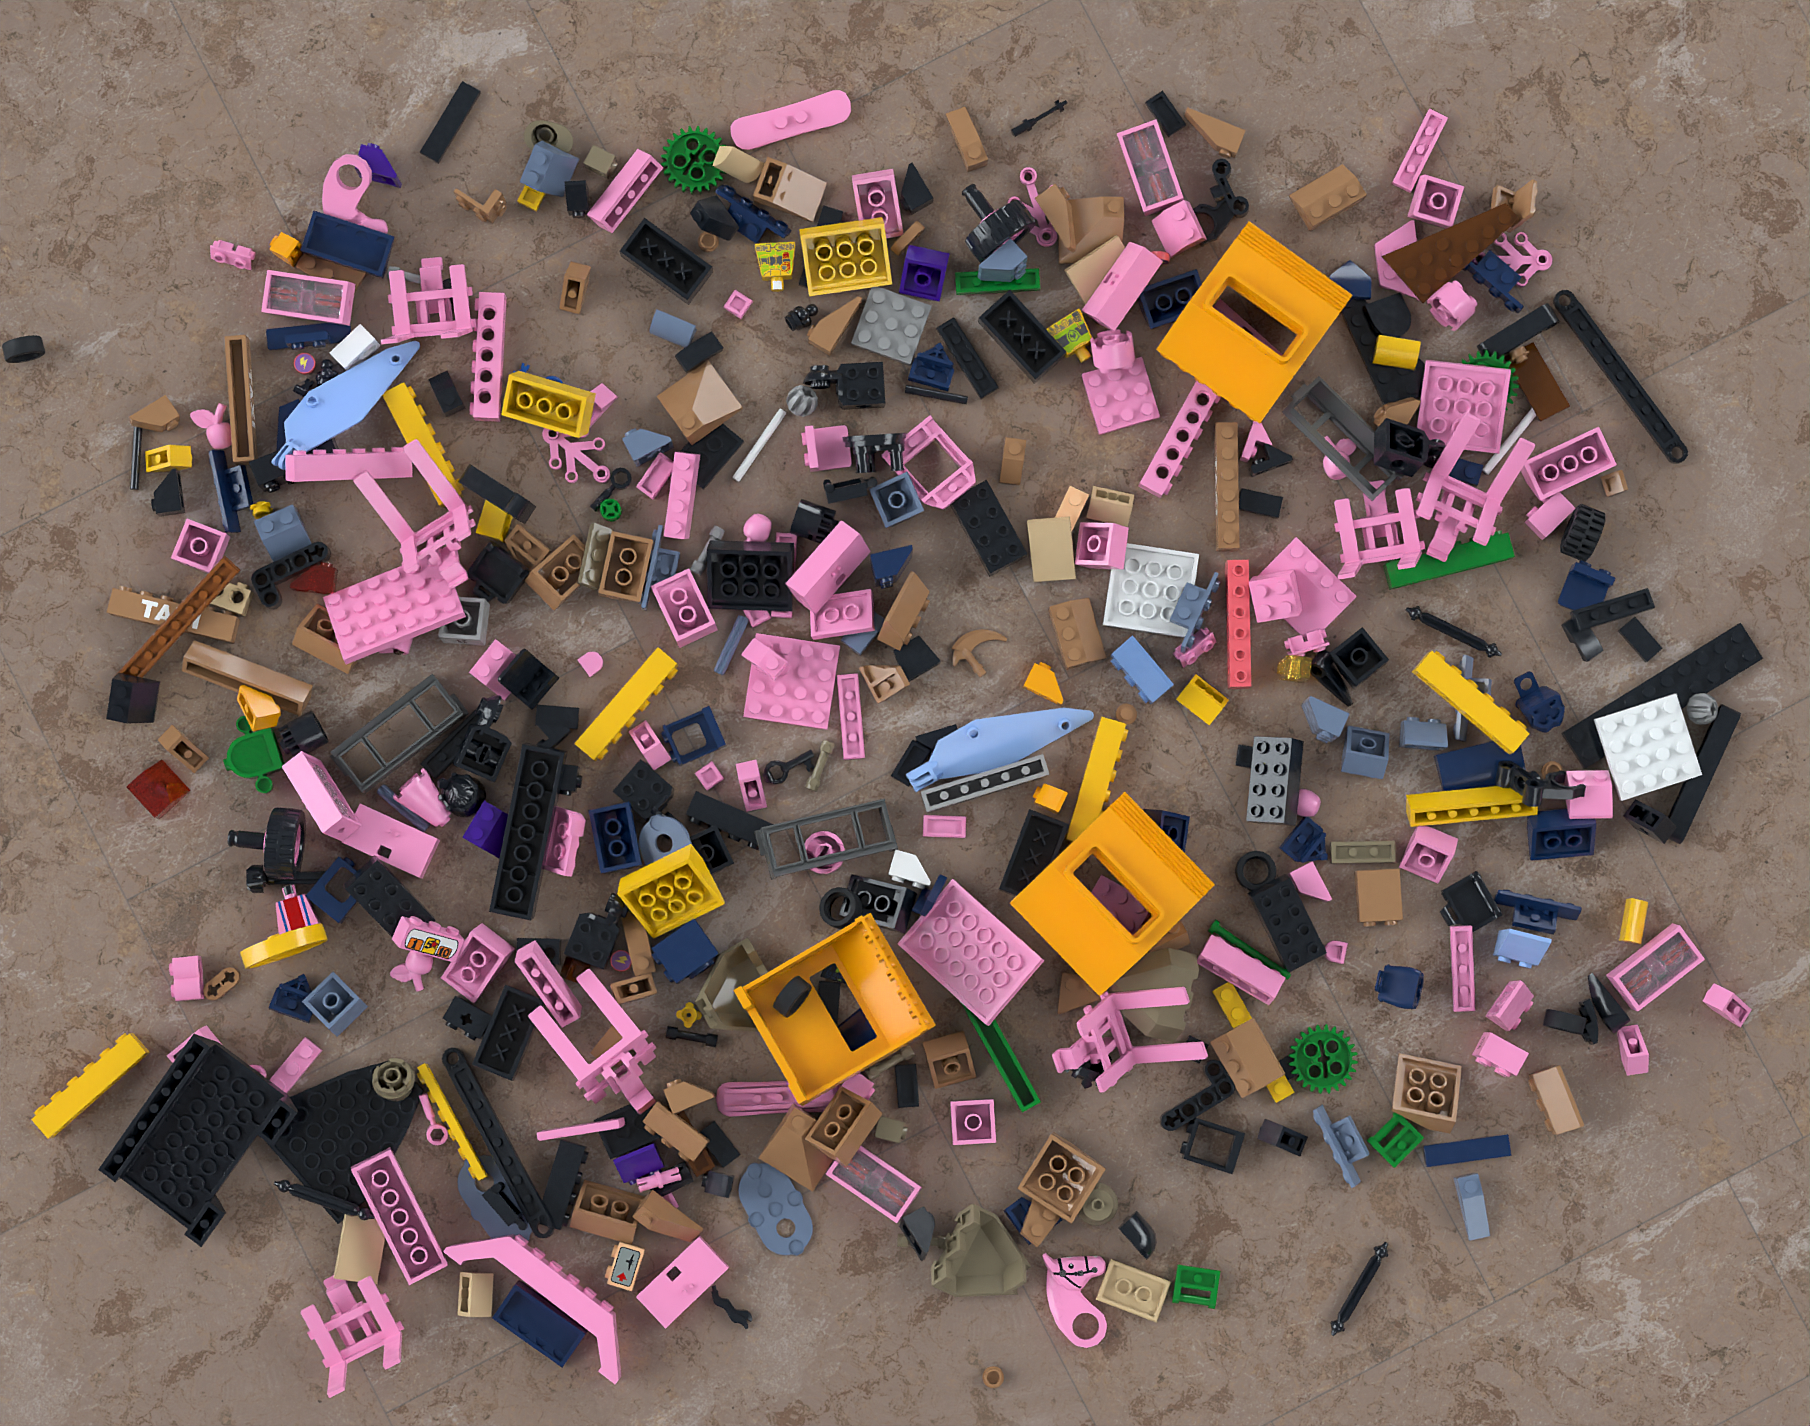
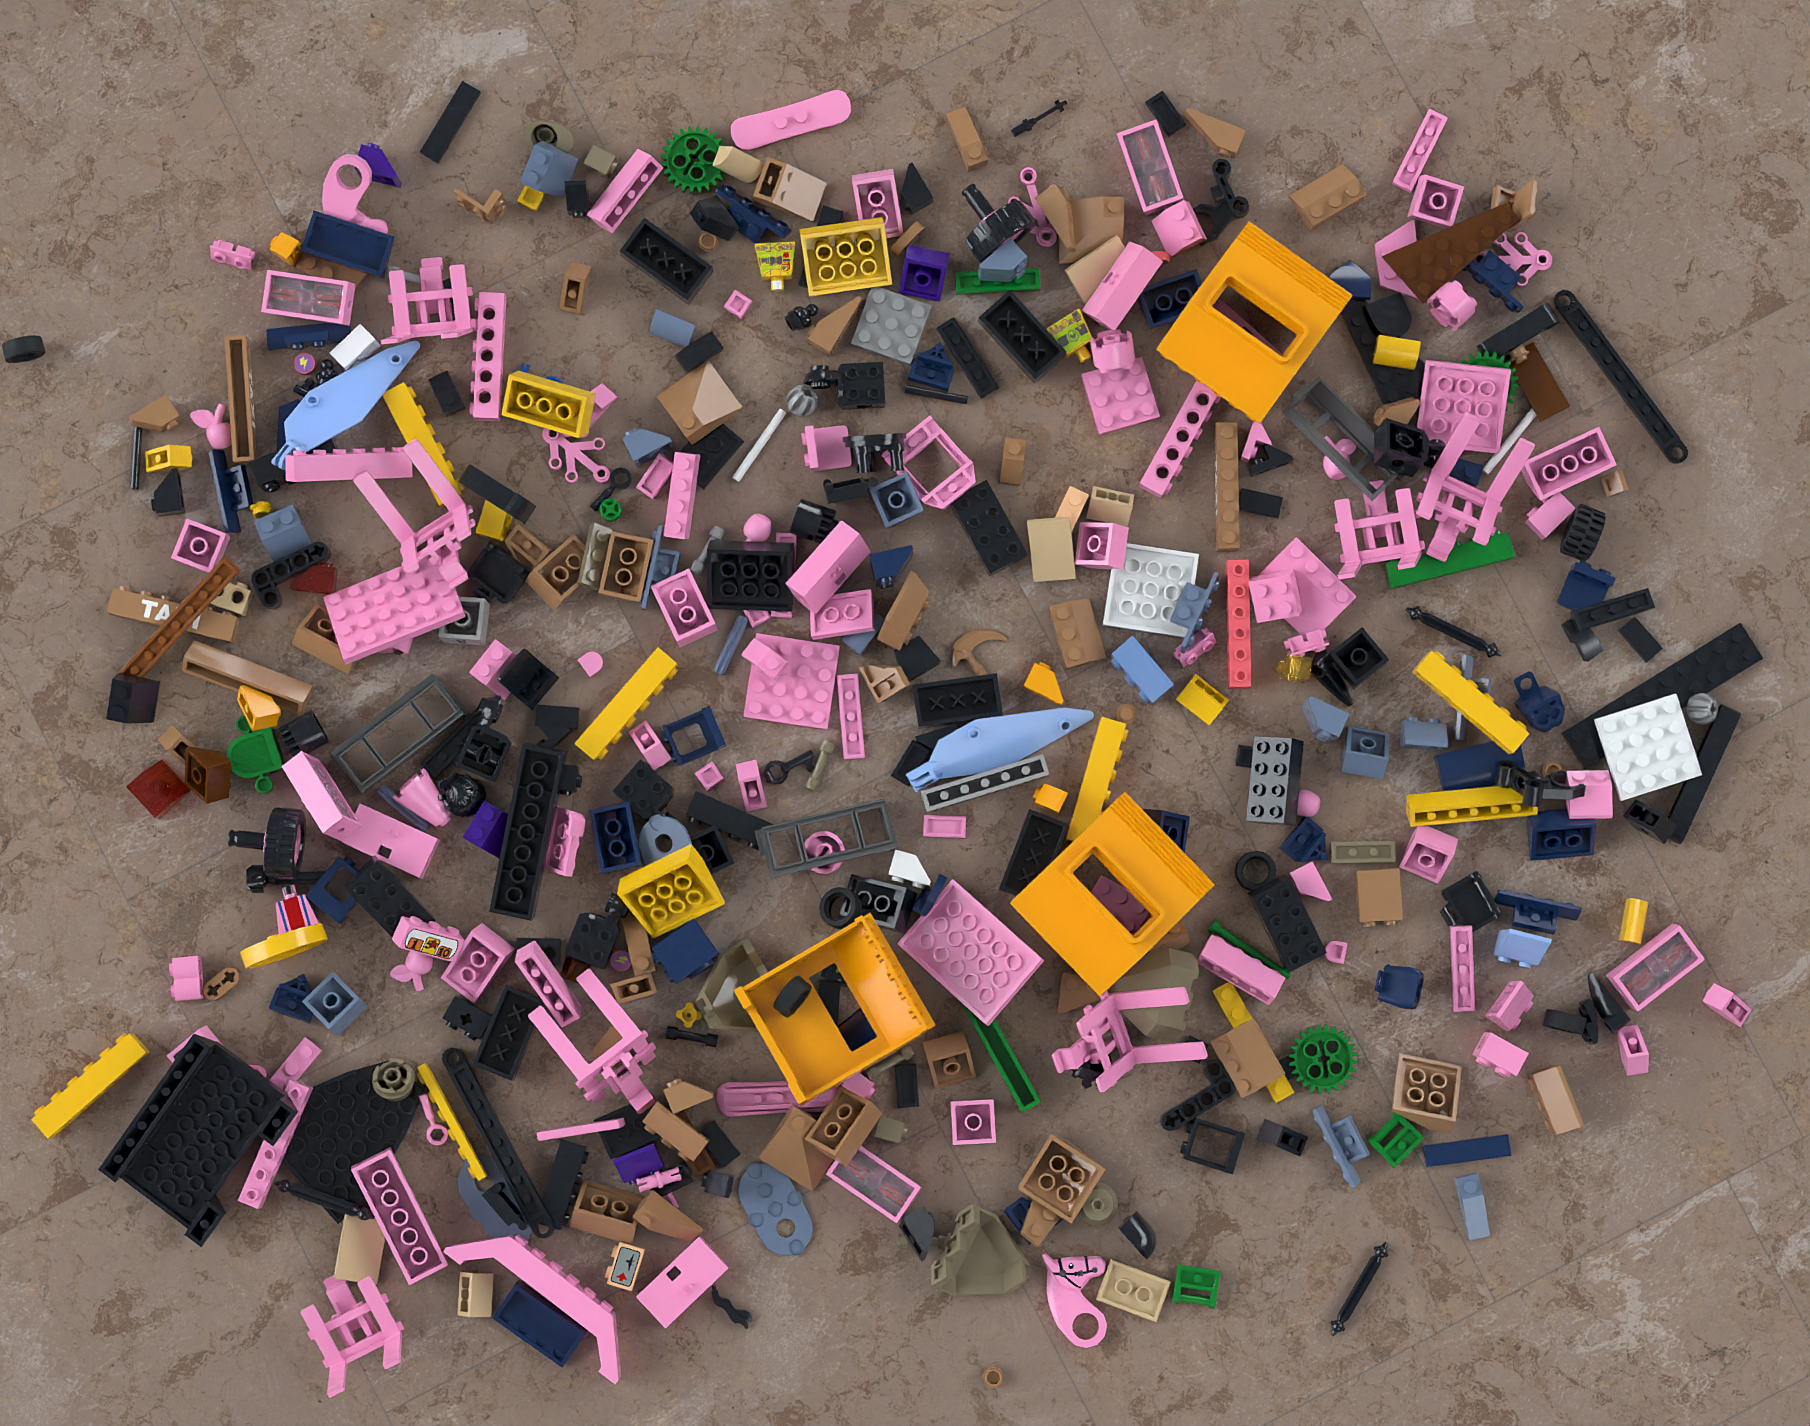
(208, 774): none -> reddish brown slope
(271, 1156): none -> bright pink brick
(957, 700): none -> black brick

